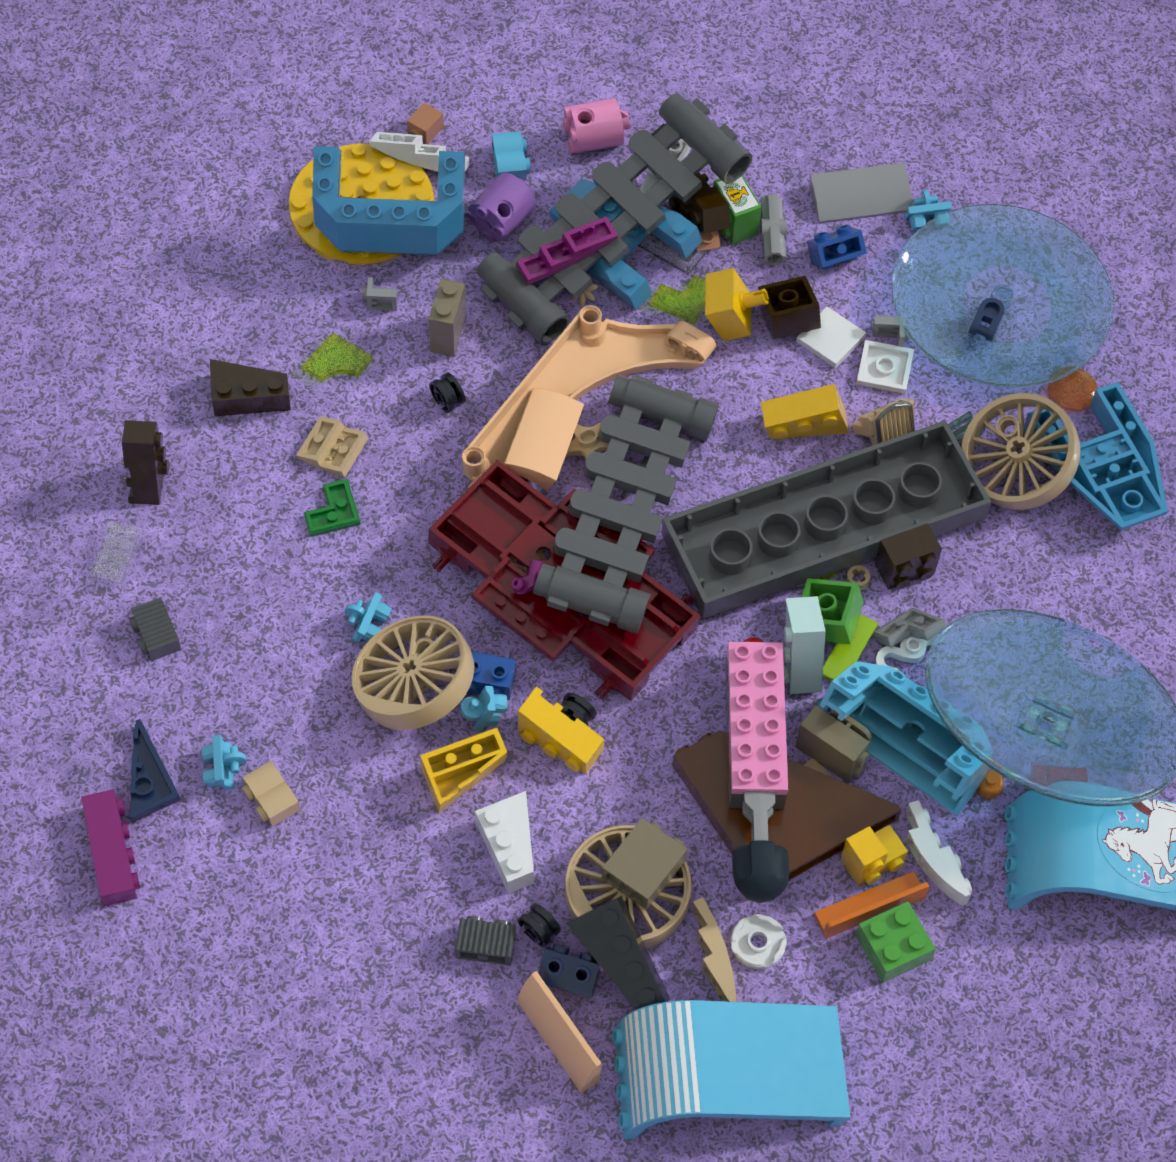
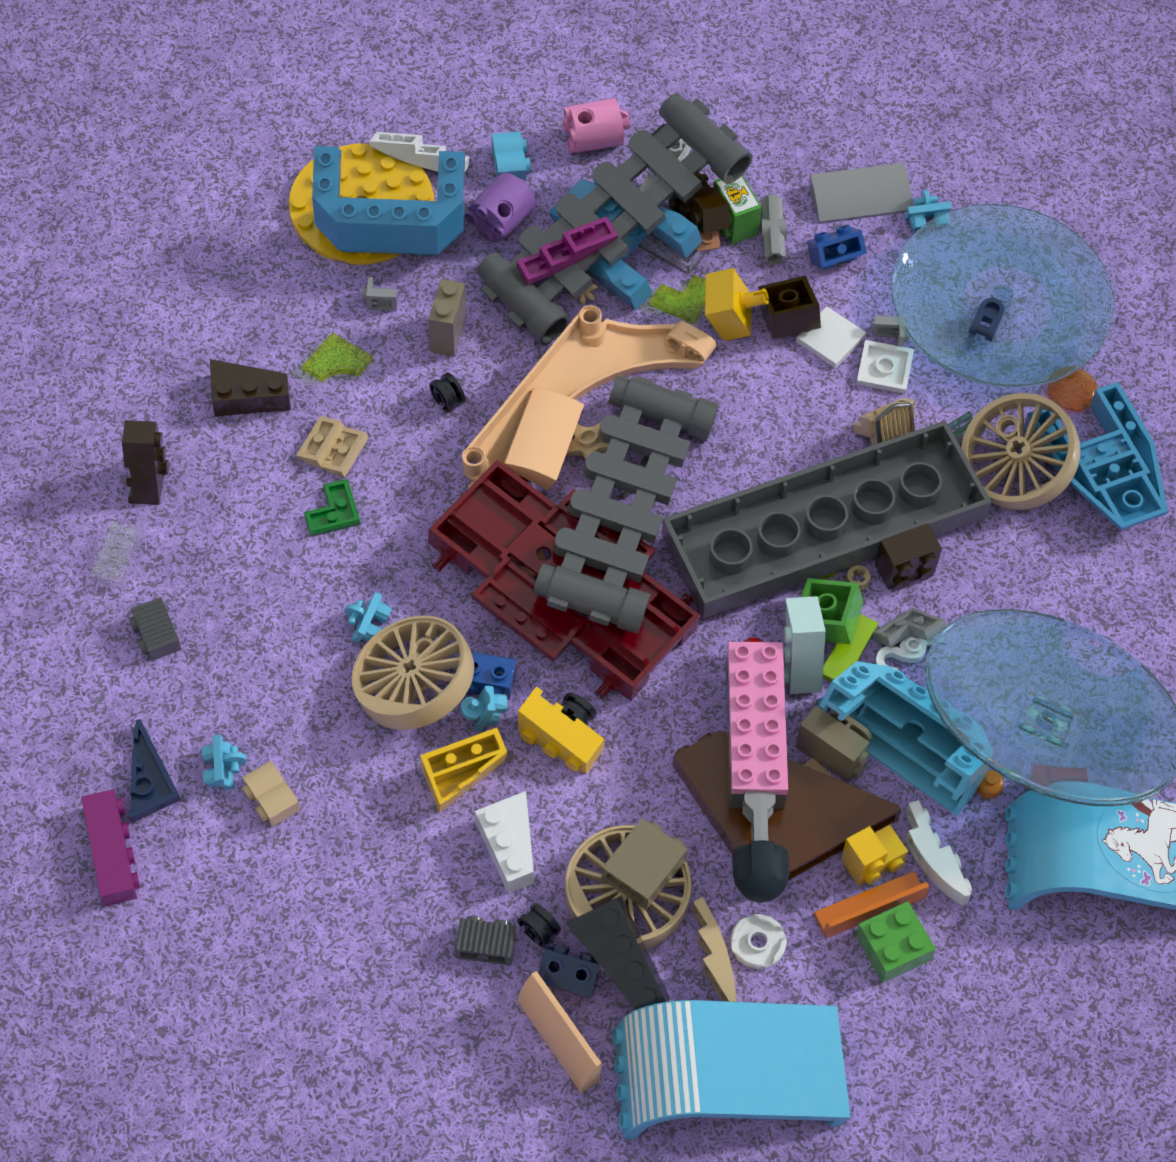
(425, 122): nougat brick -> none
(527, 583): magenta arm -> none
(805, 414): yellow wedge -> none

